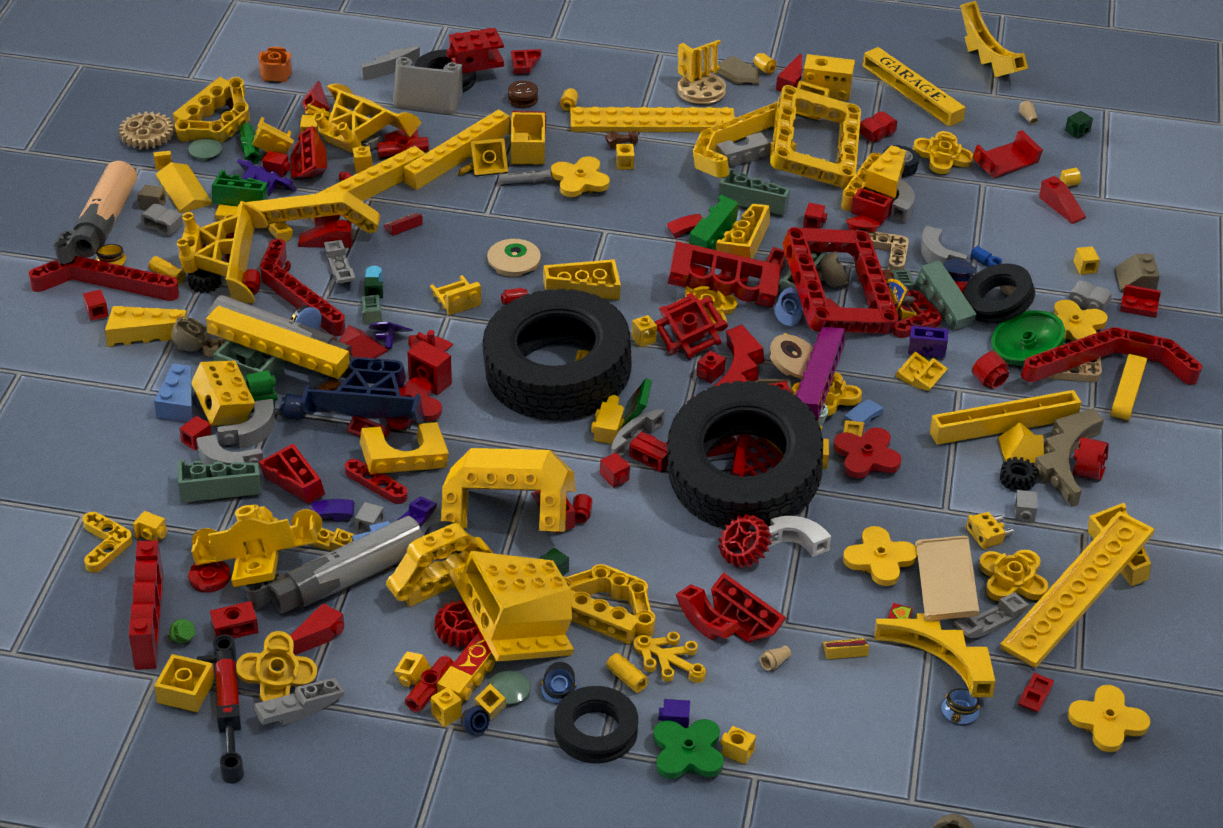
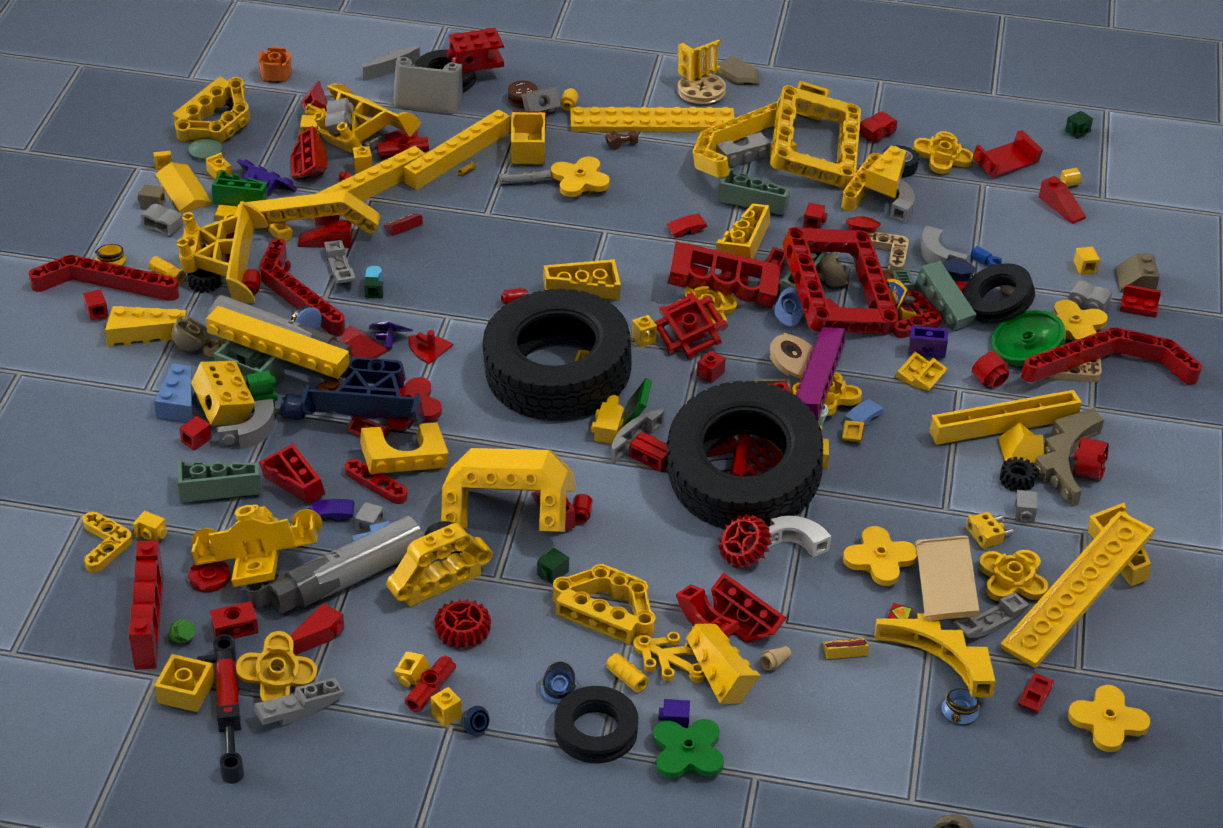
(98, 214): piece -> none
(146, 130): tan gear -> none
(211, 451): light grey arch -> none
(216, 164): none -> yellow brick
(247, 137): green piece -> none
(272, 139): yellow plate -> none
(277, 163): red brick -> none
(332, 540): yellow slope -> none
(338, 112): none -> light grey brick
(371, 309): sand green slope -> none
(420, 510): dark purple slope -> none
(432, 364): red brick -> none
(458, 295): yellow plate -> none
(468, 669): yellow brick -> none
(489, 156): yellow slope -> none
(491, 701): yellow brick -> none
(512, 686): sand green dish -> none
(513, 257): tan tile -> none
(517, 604): yellow wedge -> none
(524, 60): red wing -> none
(550, 97): none -> light grey brick
(614, 469): red brick -> none
(624, 156): yellow brick -> none
(719, 221): green wedge -> none
(721, 663): none -> yellow wedge
(738, 744): yellow brick -> none
(746, 354): red arch -> none
(765, 63): yellow brick -> none
(791, 74): red slope -> none
(830, 74): yellow piece -> none
(867, 452): red plant -> none
(871, 205): red slope -> none
(914, 86): yellow brick -> none
(989, 49): yellow arch -> none
(1028, 111): tan cone -> none
(1128, 387): yellow beam -> none

